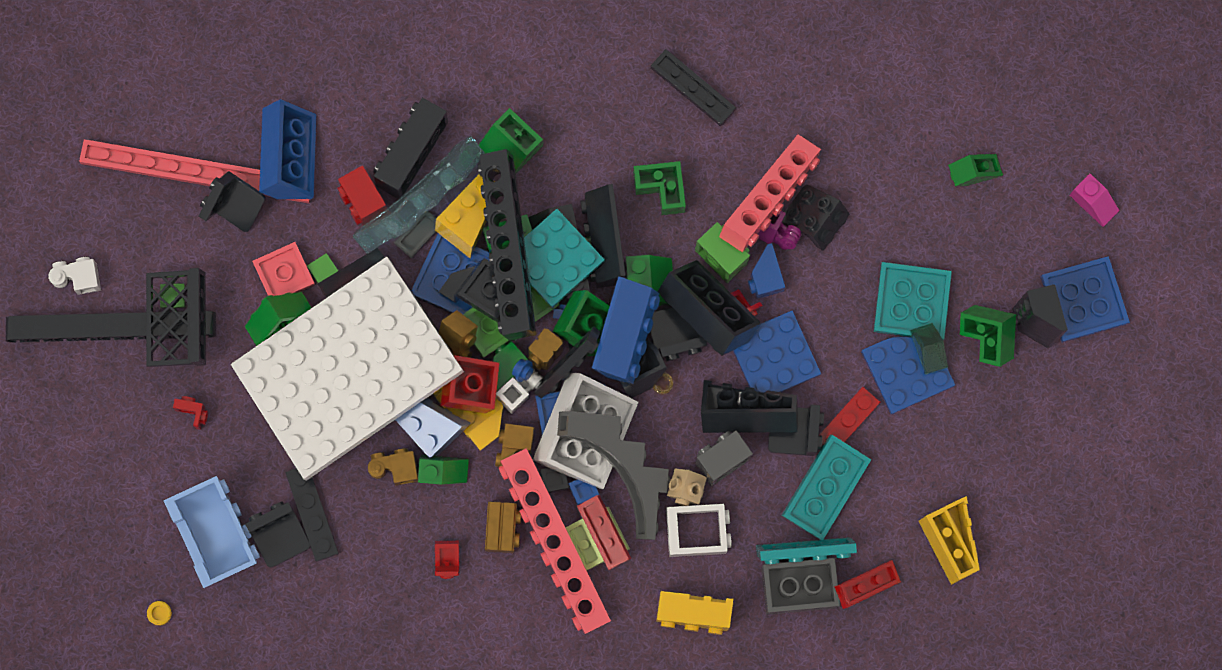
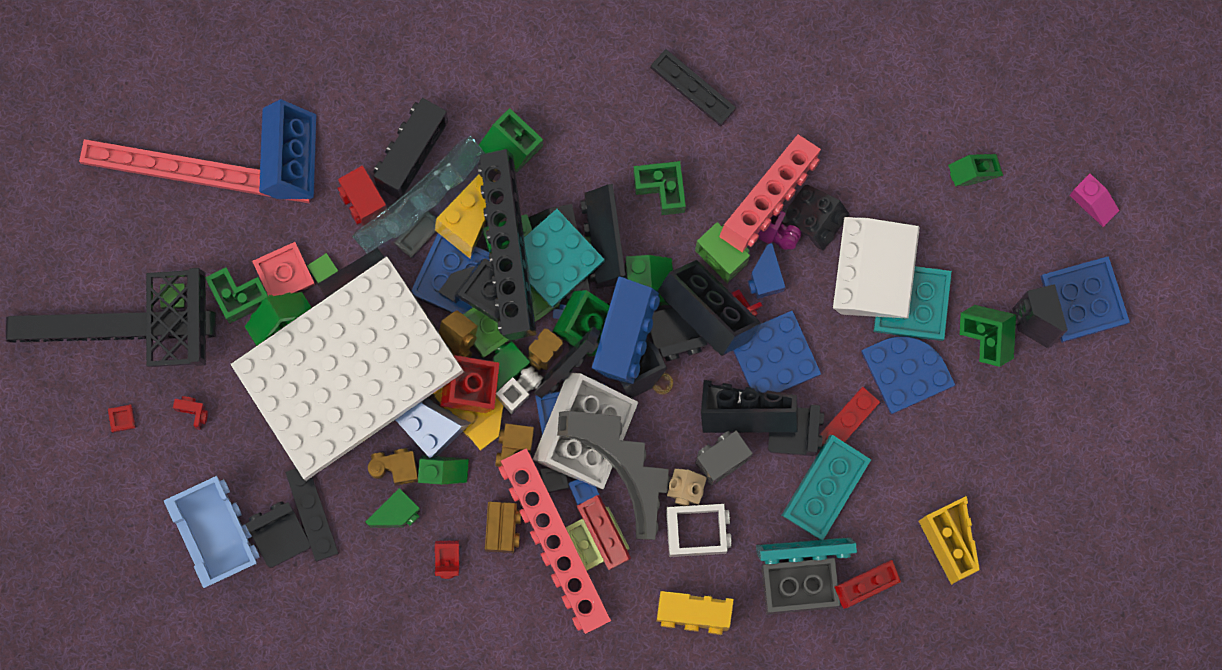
(82, 272): white brick -> none
(121, 418): none -> red tile
(159, 613): yellow tile -> none
(233, 201): black bracket -> none
(235, 300): none -> green brick
(395, 512): none -> green slope
(522, 370): blue plate -> none
(876, 268): none -> white slope
(929, 348): clear green slope -> none

